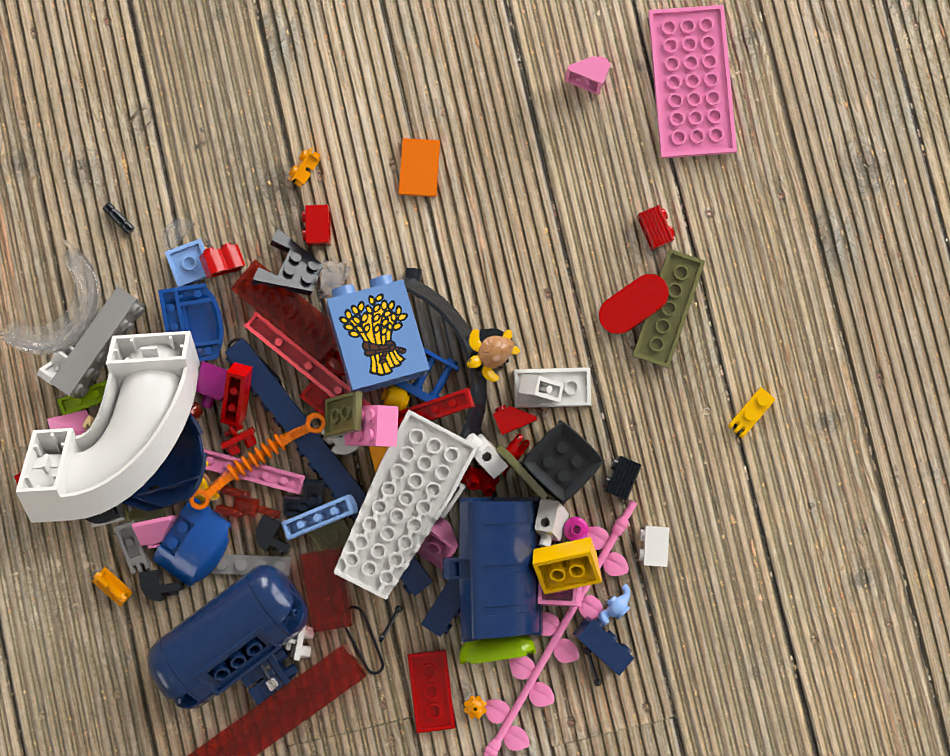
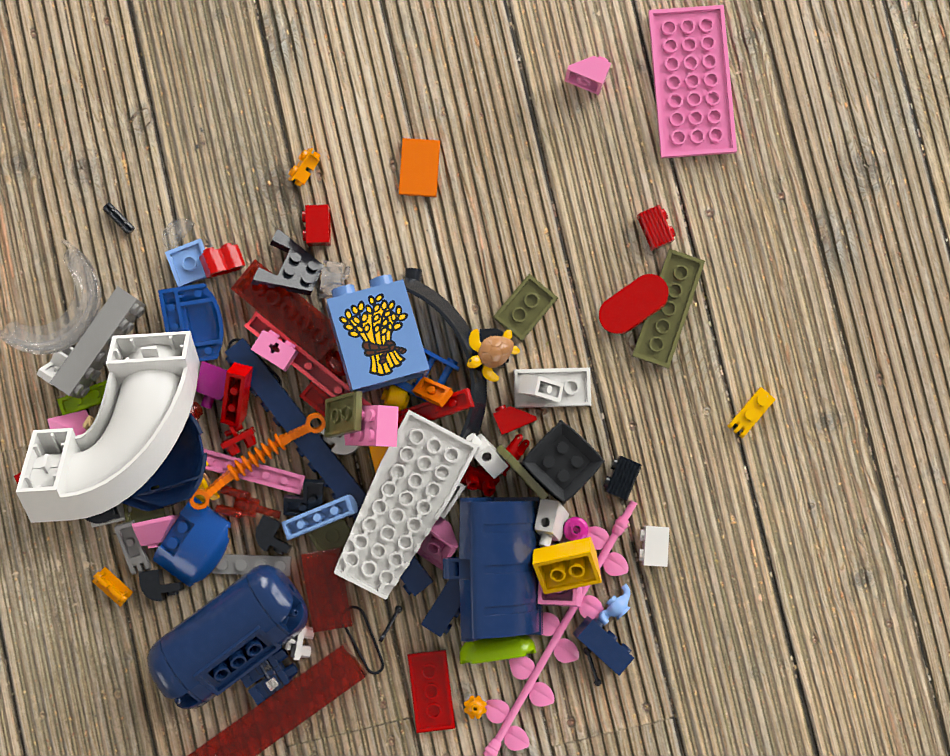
(264, 345): none -> bright pink brick
(432, 391): none -> orange plate
(525, 307): none -> olive tile

